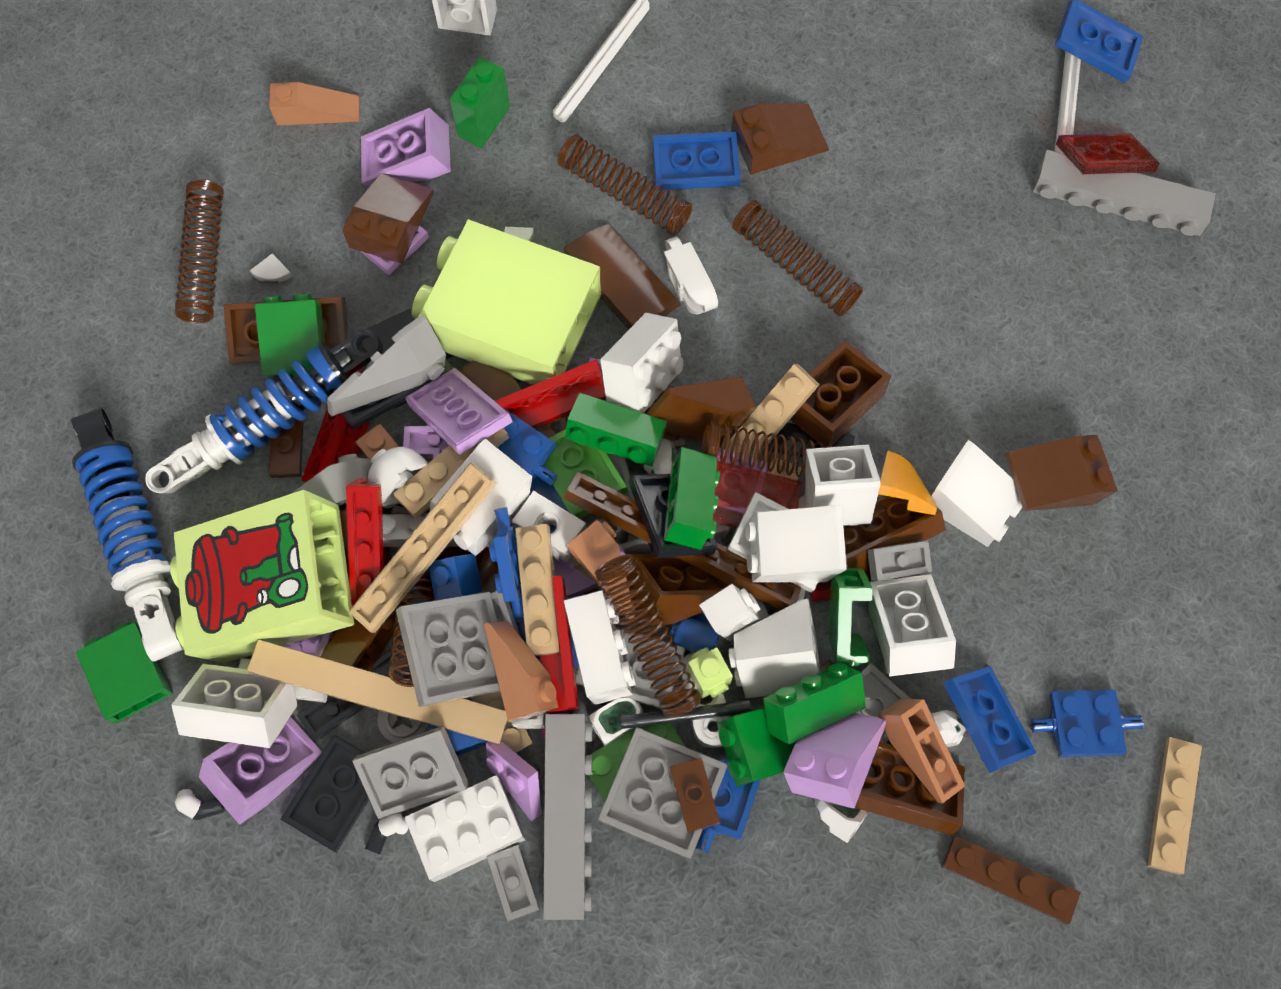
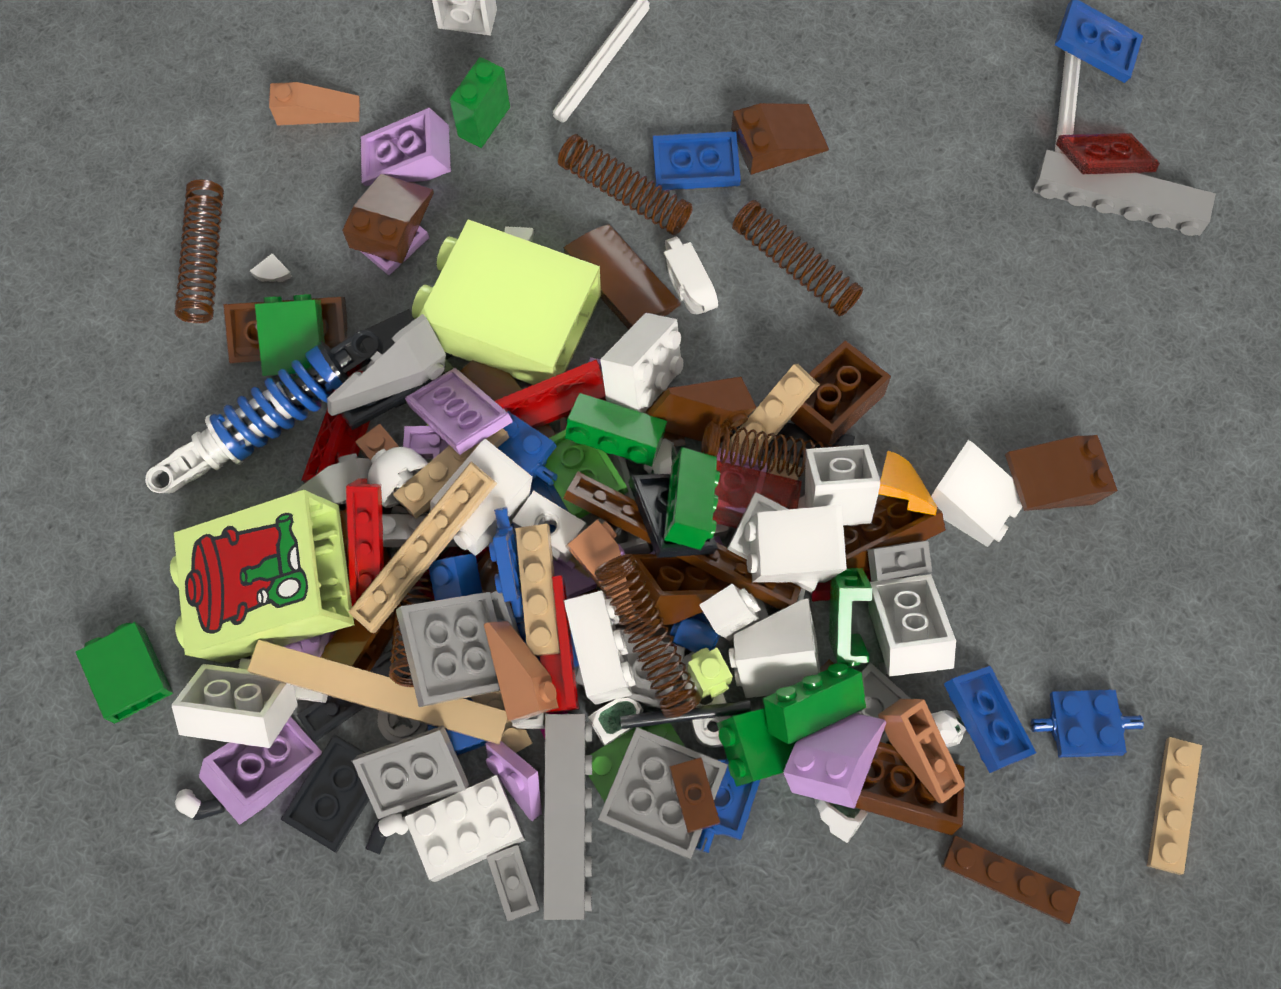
(126, 530): piece -> none
(287, 452): reddish brown plate -> none

